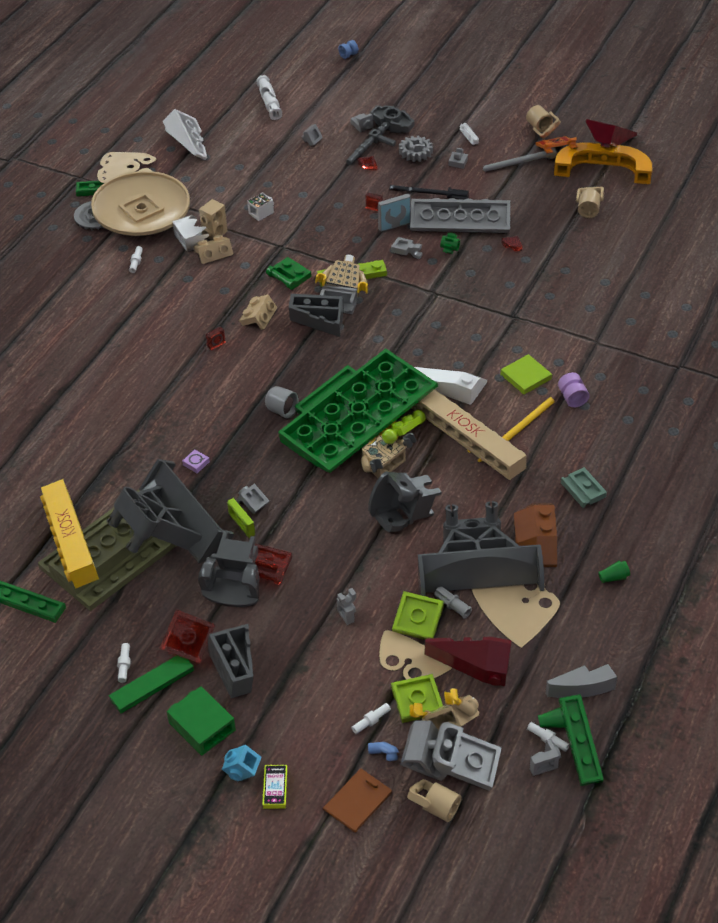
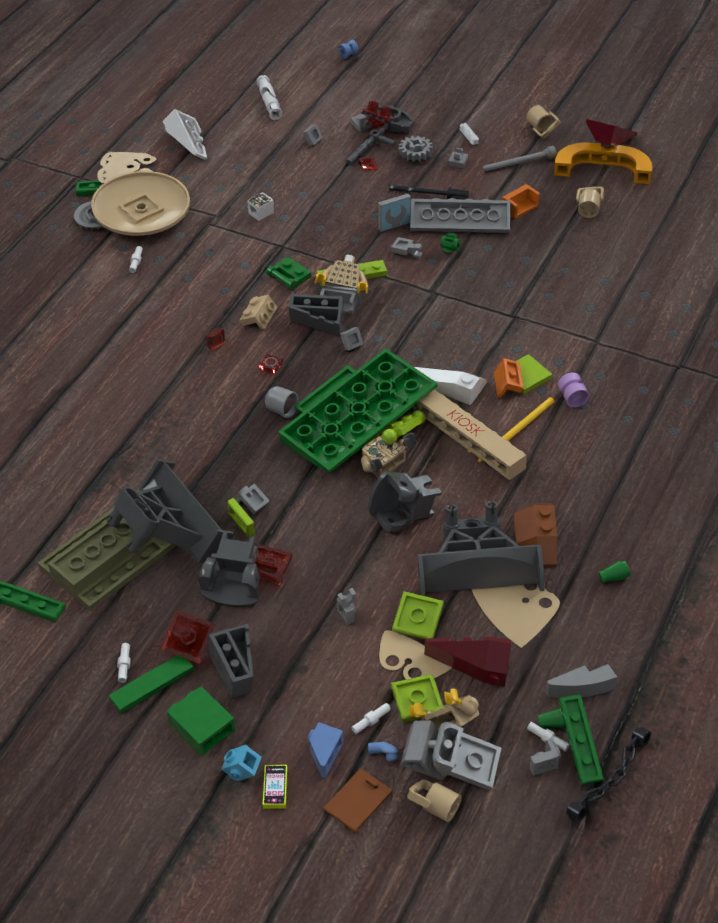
(68, 534): yellow brick -> none
(188, 233): white piece -> none
(195, 461): lavender tile -> none
(213, 218): tan brick -> none
(214, 249): tan bracket -> none
(271, 364): none -> clear red tile
(325, 746): none -> medium blue slope
(351, 338): none -> light grey tile
(372, 201): clear red tile -> none
(377, 117): none -> clear red hips
(453, 602): light grey axle -> none
(508, 377): none -> orange panel
(512, 242): clear red tile -> none
(522, 200): none -> orange panel
(547, 145): orange flag -> none
(578, 810): none -> black piece
(583, 487): sand green plate -> none

